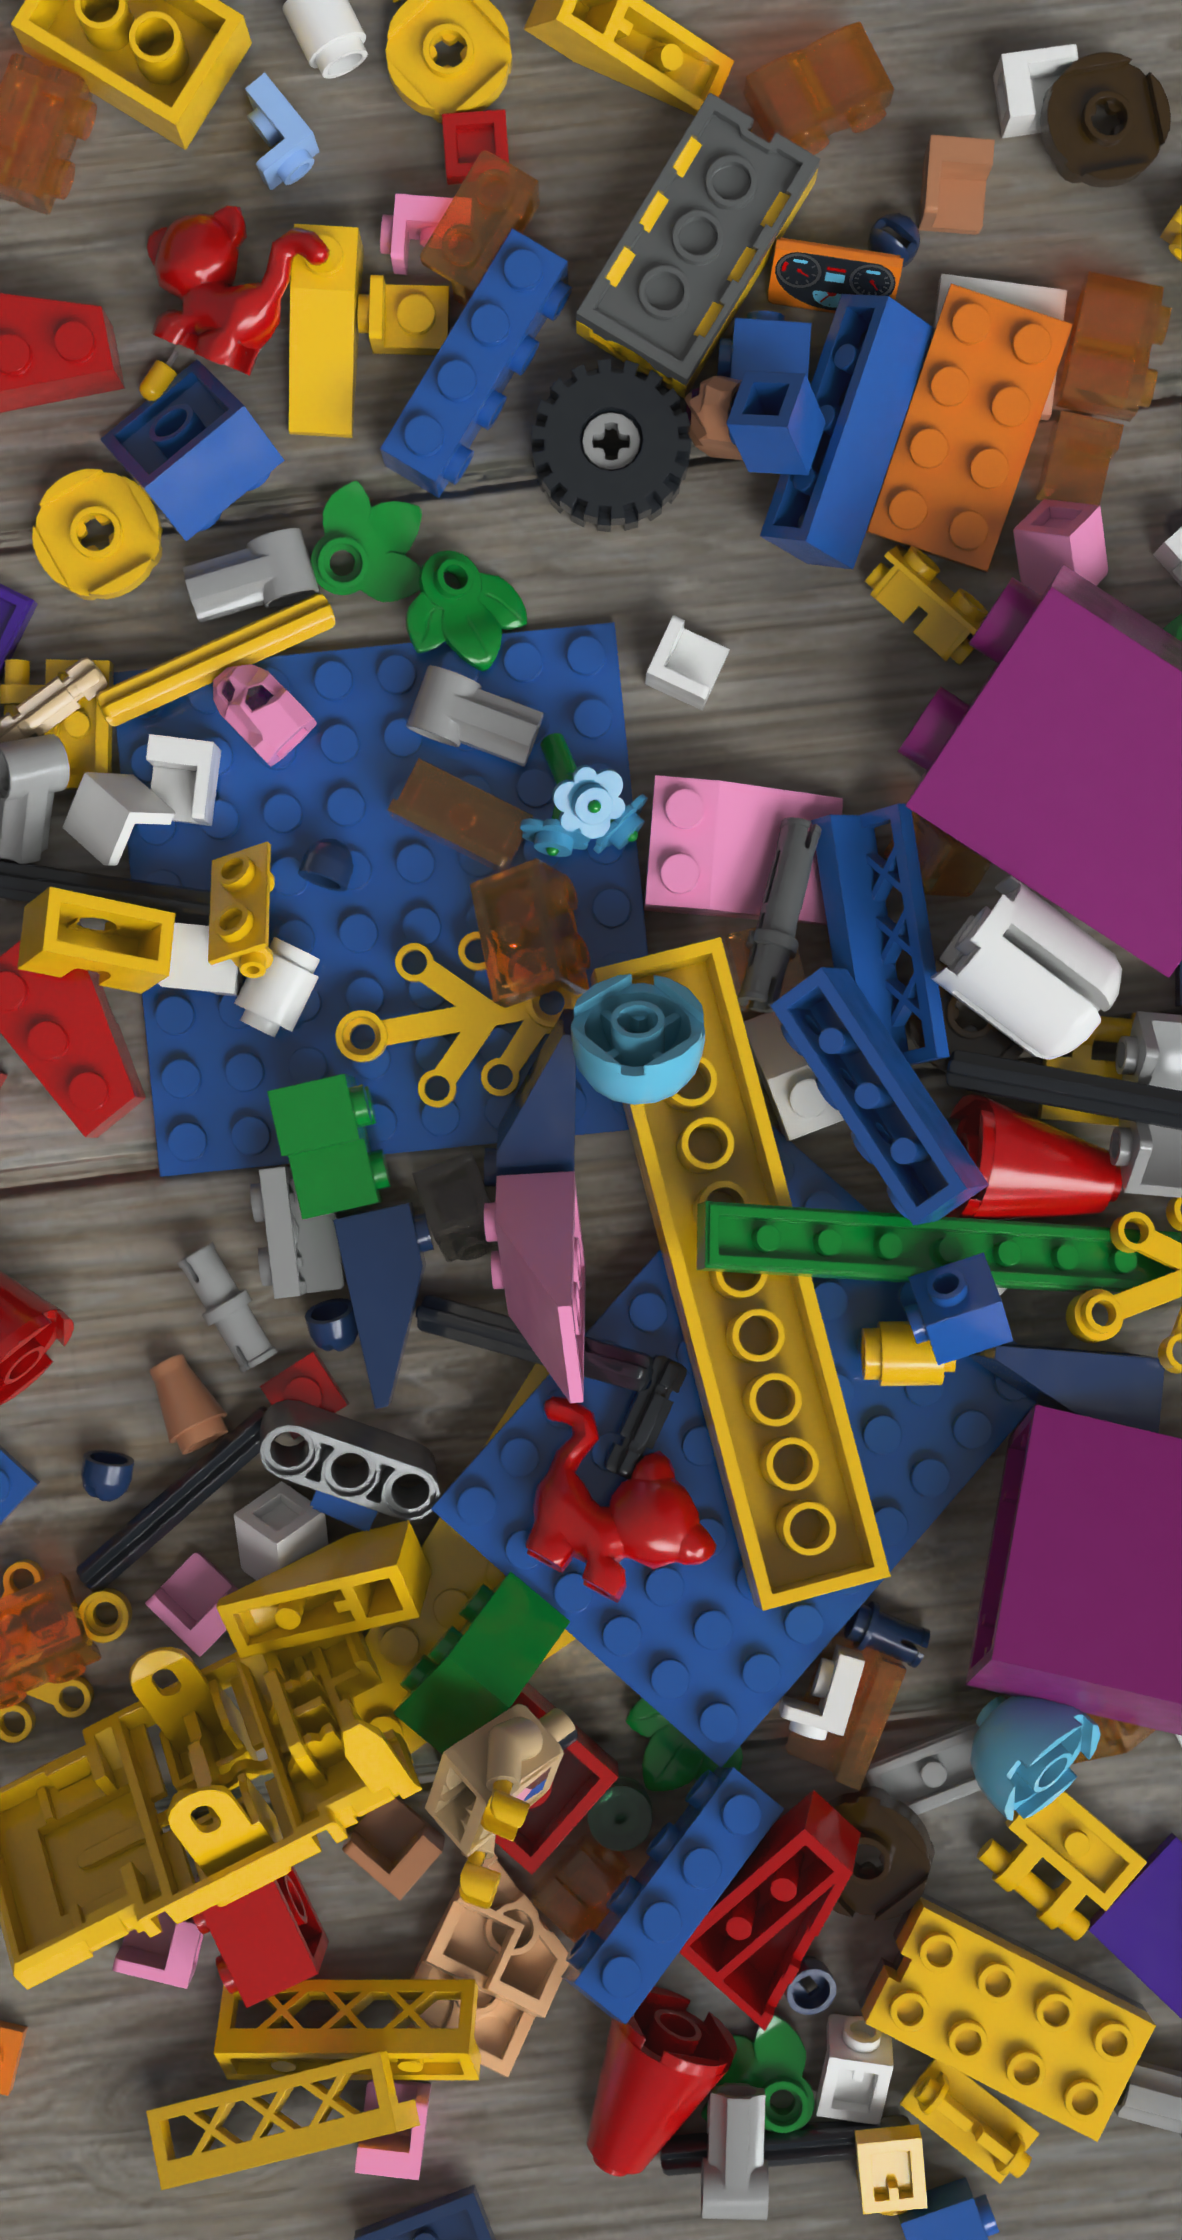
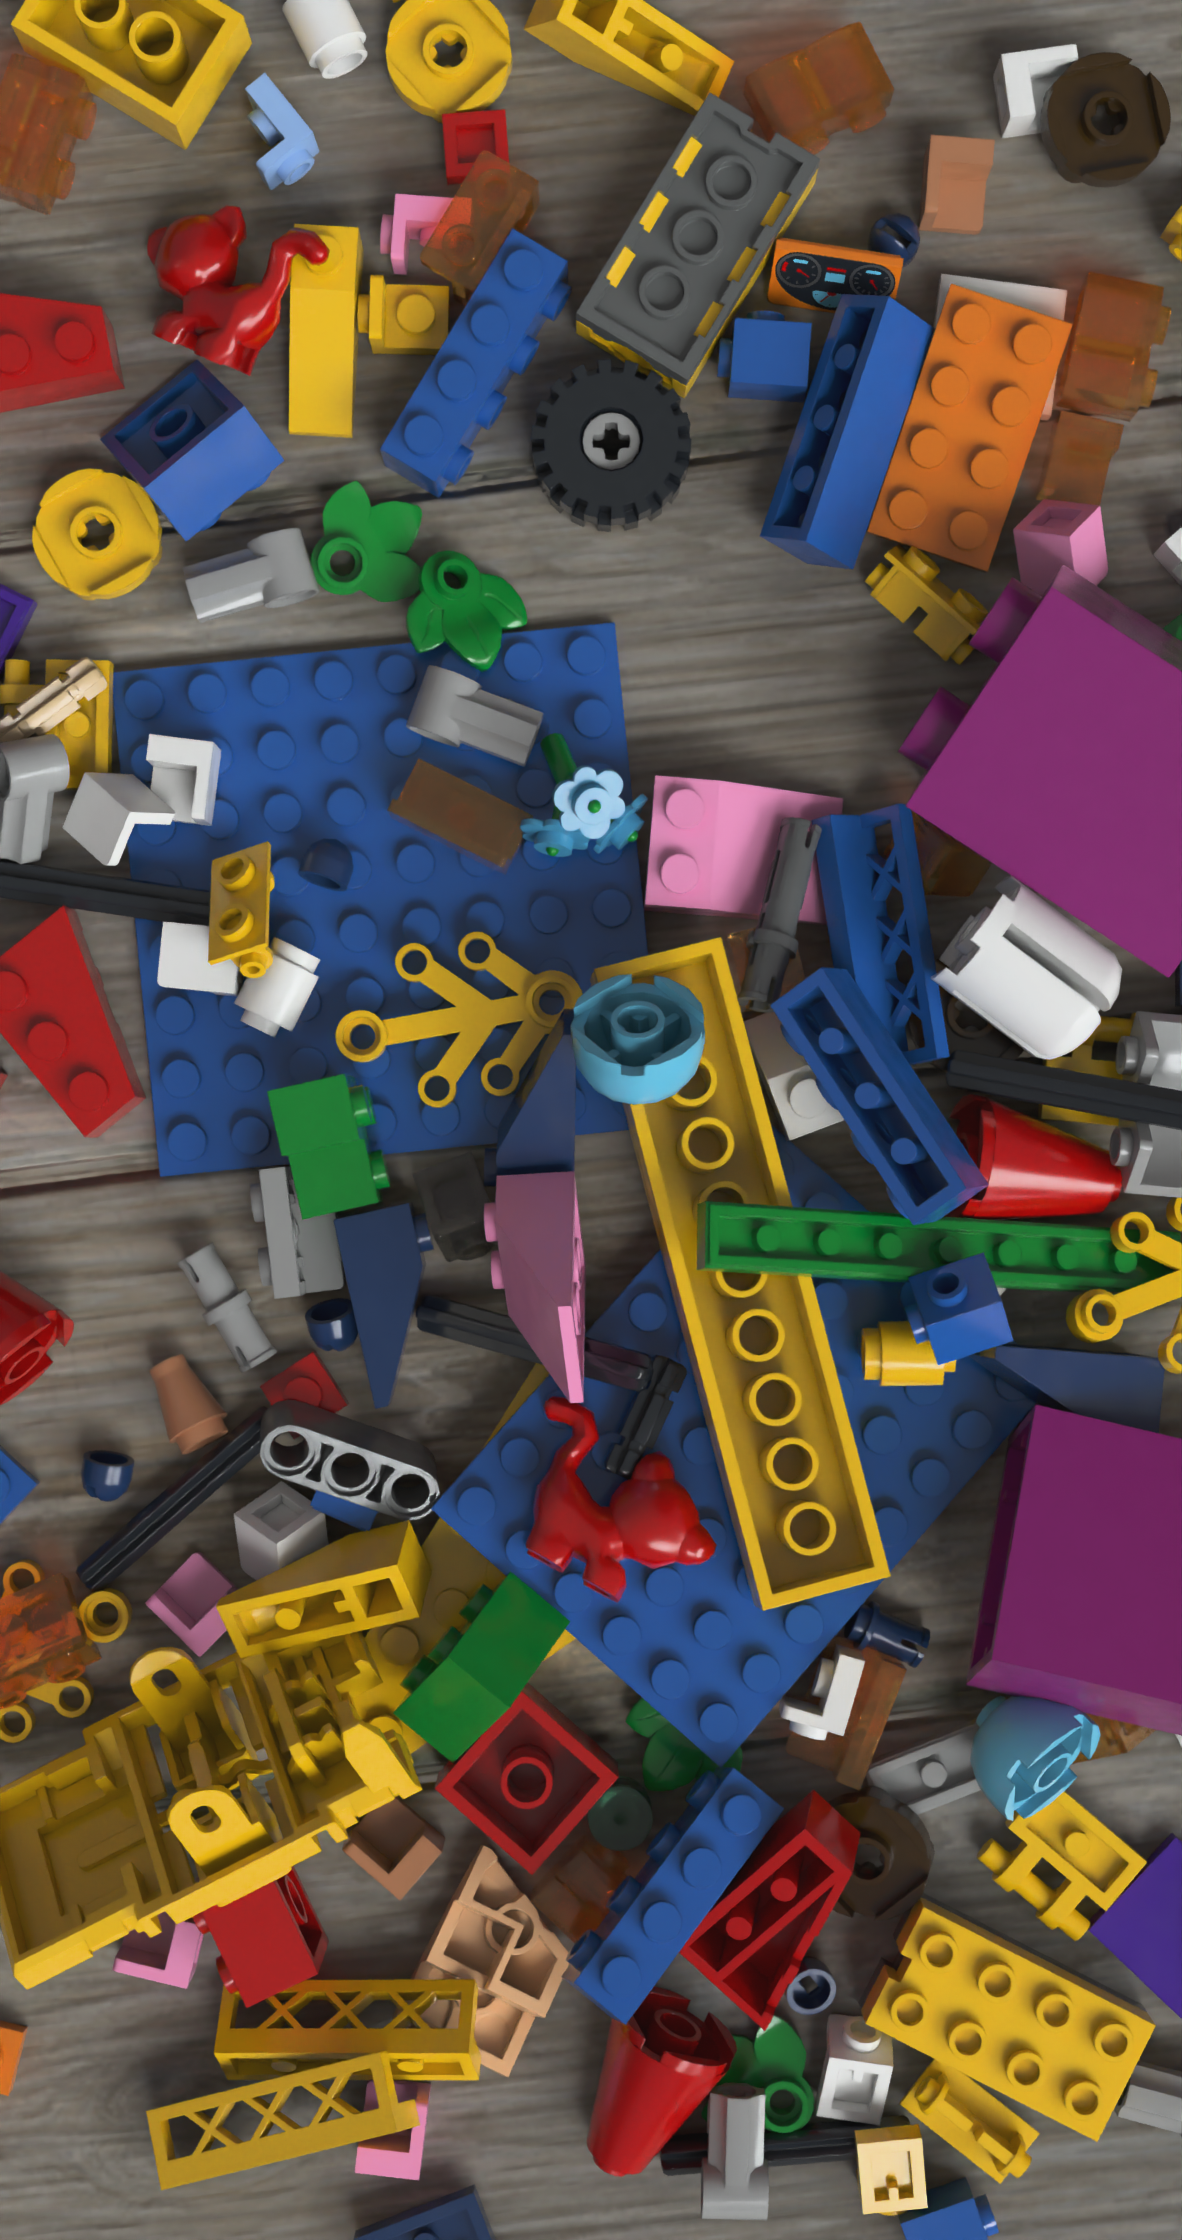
(127, 954): yellow brick -> none
(158, 378): yellow piece -> none
(203, 664): yellow axle -> none
(261, 711): bright pink rock -> none
(491, 1783): tan torso -> none
(530, 933): clear orange bracket -> none
(686, 665): white panel -> none
(708, 414): nougat rock -> none
(776, 422): blue brick -> none

